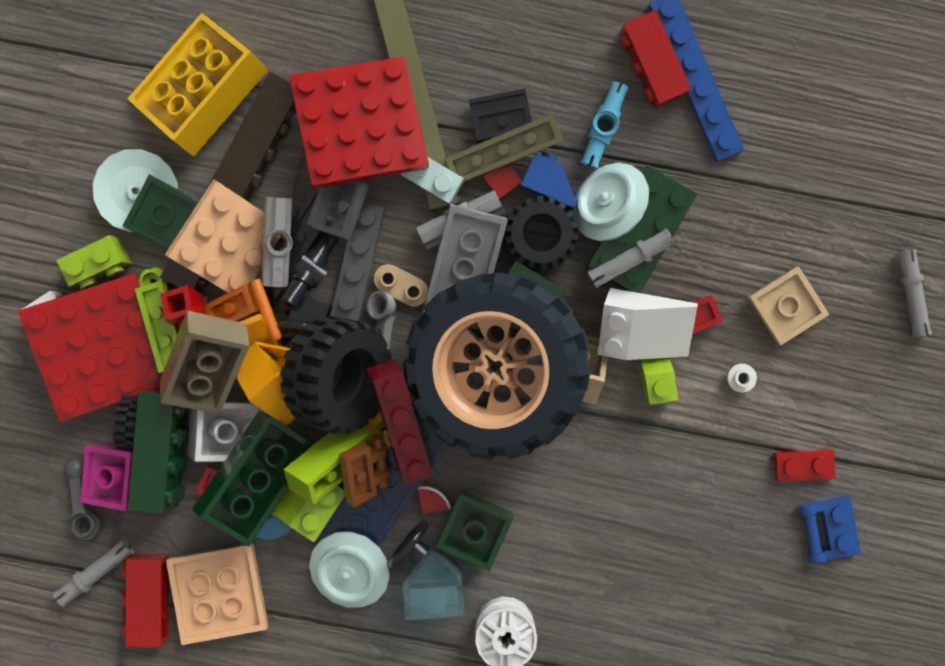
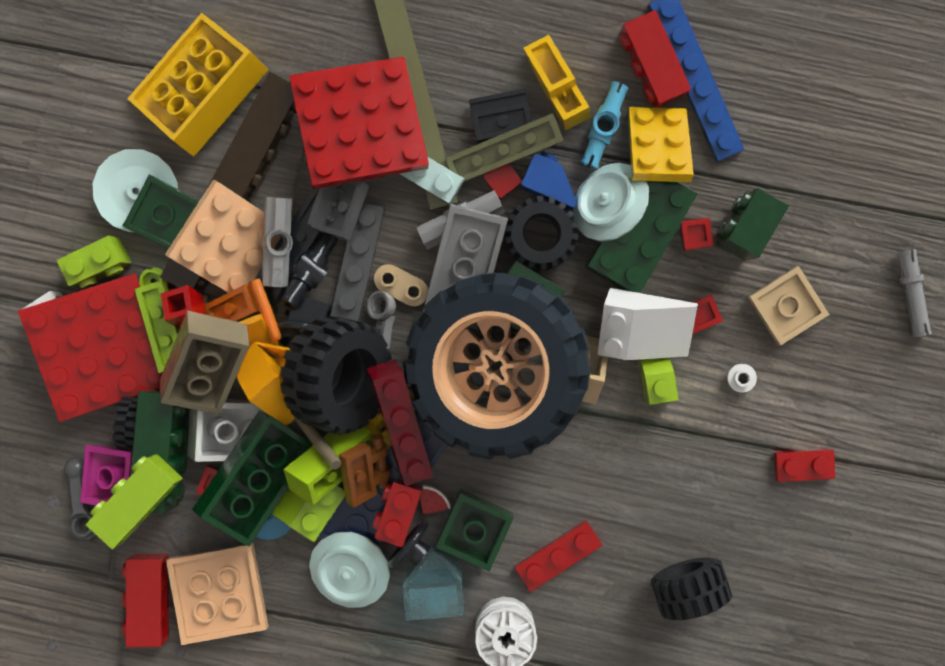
(84, 580): light grey pin -> none
(133, 500): none -> lime brick
(320, 444): none -> dark tan bar
(398, 513): none -> red brick
(557, 82): none -> yellow slope
(558, 555): none -> red plate
(641, 252): light grey pin -> none
(660, 144): none -> yellow plate
(691, 589): none -> black tyre
(696, 234): none -> red plate
(751, 224): none -> dark green brick
(838, 528): blue plate -> none

